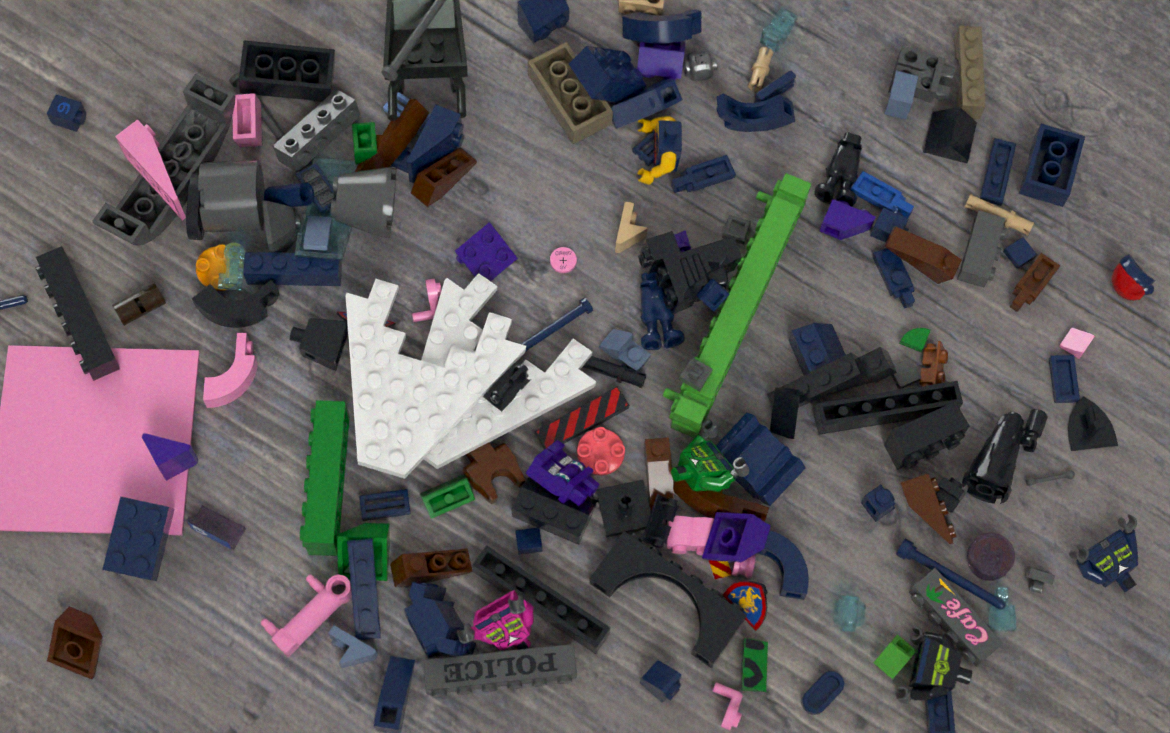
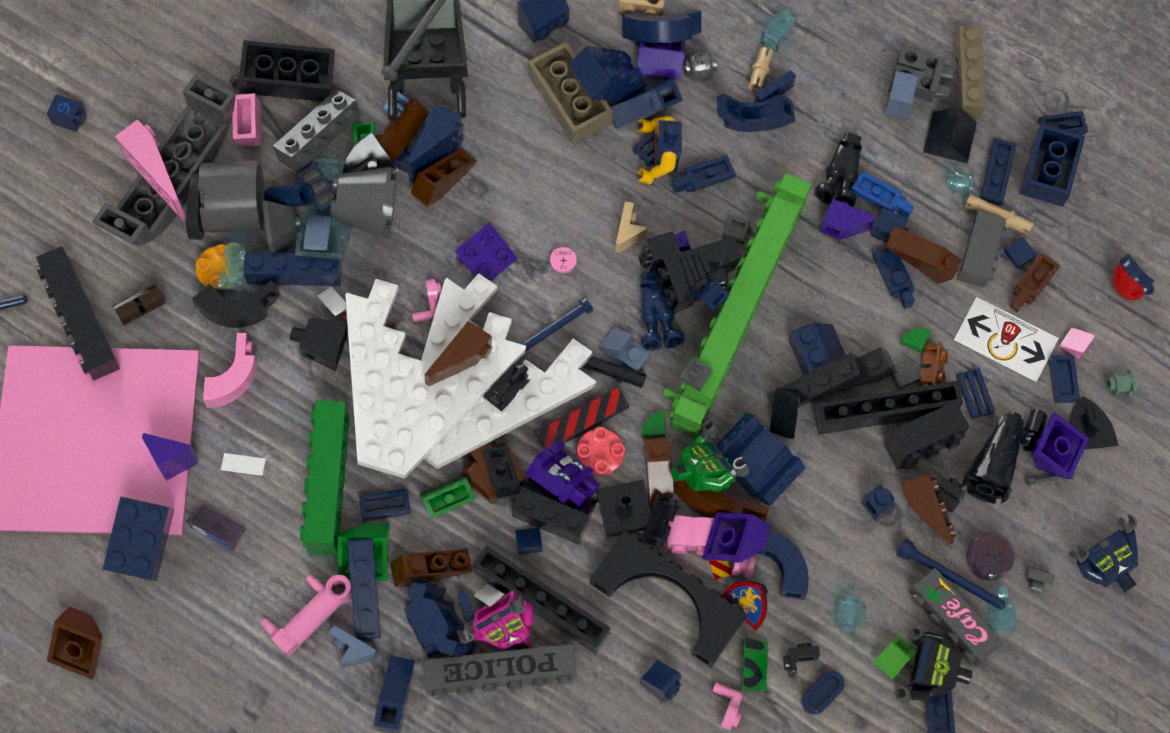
(243, 464): none -> white sticker
(333, 301): none -> white sticker
(367, 155): none -> shield
(463, 352): none -> reddish brown slope
(465, 606): none -> dark blue tile
(488, 595): none -> white sticker
(501, 472): none -> black slope
(654, 426): none -> green tile
(802, 653): none -> black bracket
(960, 183): none -> clear light blue brick
(983, 390): none -> dark blue tile
(1006, 339): none -> white sticker
(1059, 448): none -> dark purple slope
(1082, 126): none -> dark blue tile
(1121, 382): none -> sand green brick

